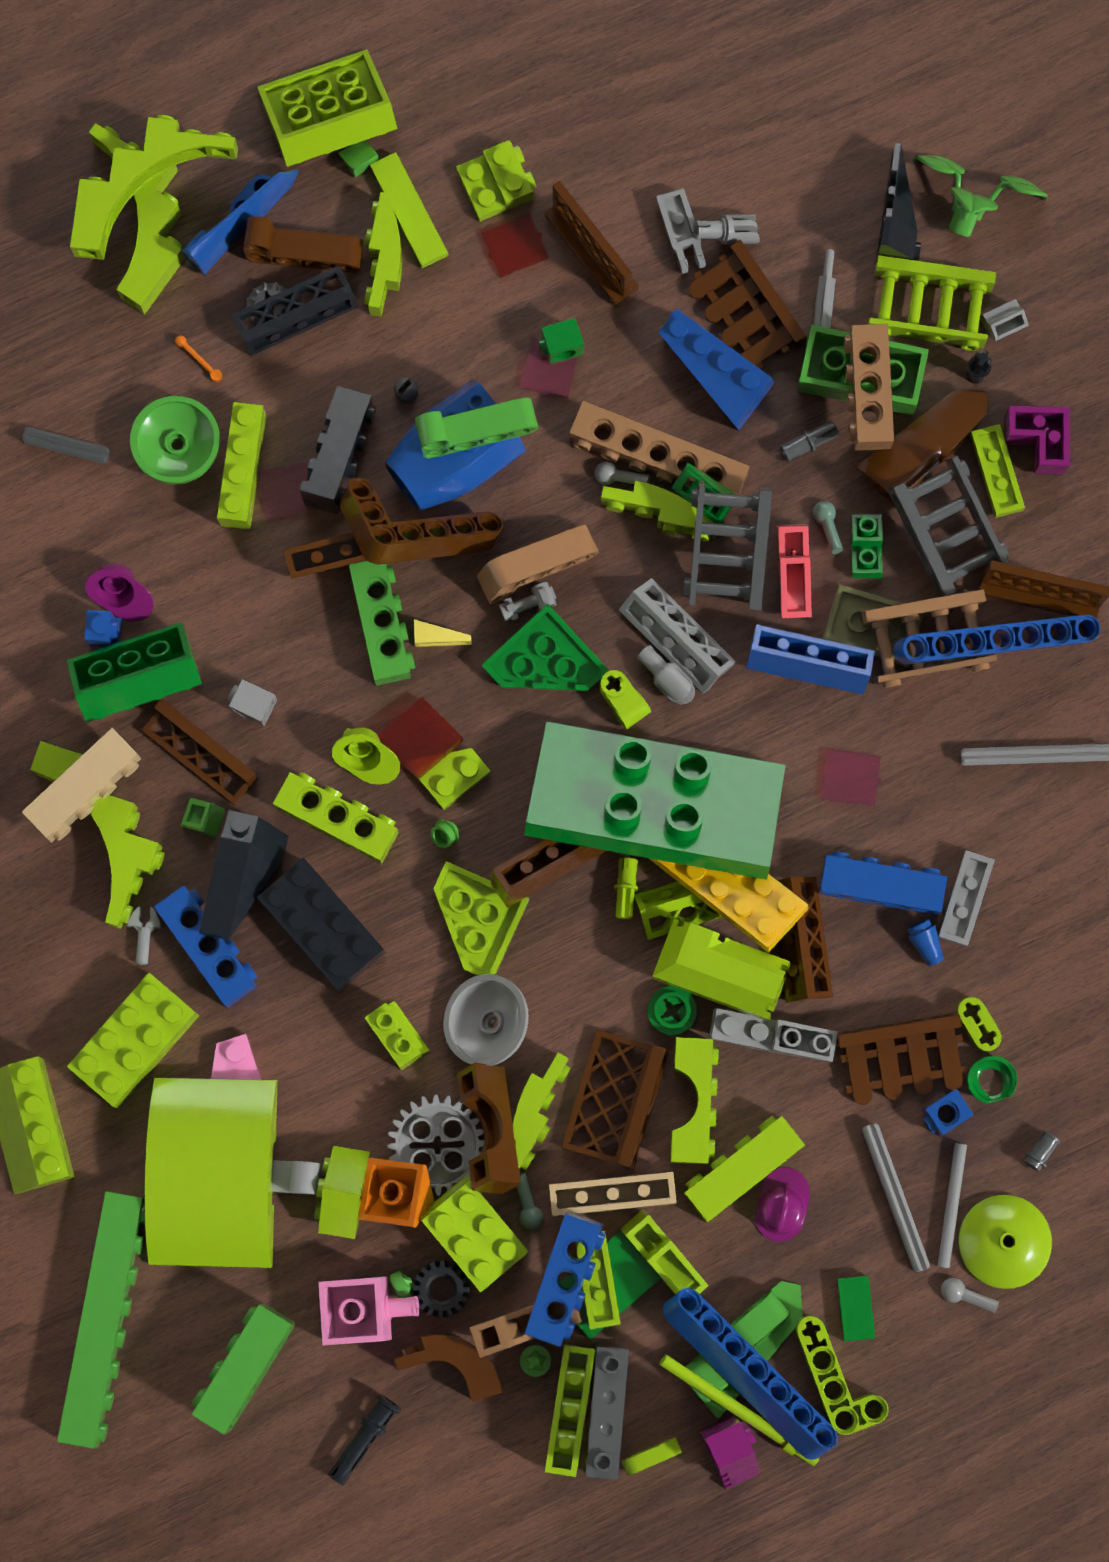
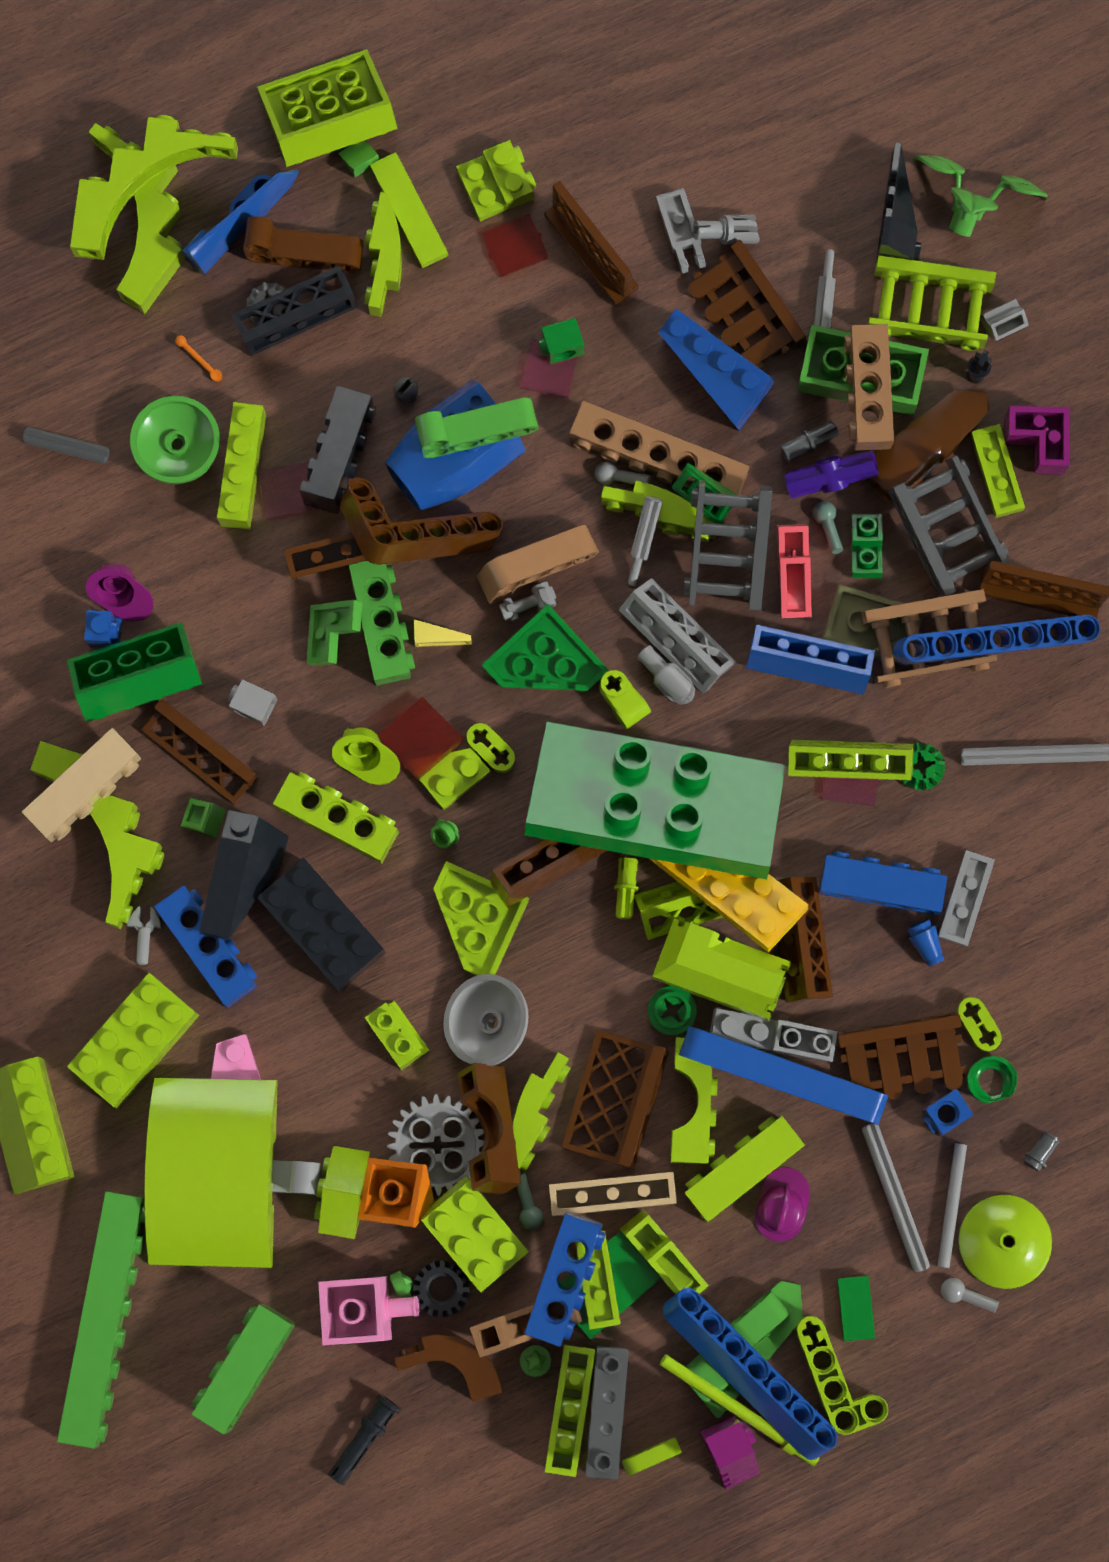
(325, 624): none -> bright green plate
(495, 743): none -> lime beam
(644, 535): none -> light grey axle
(783, 1075): none -> blue beam
(831, 474): none -> dark purple piece
(851, 759): none -> lime brick
(932, 774): none -> green gear

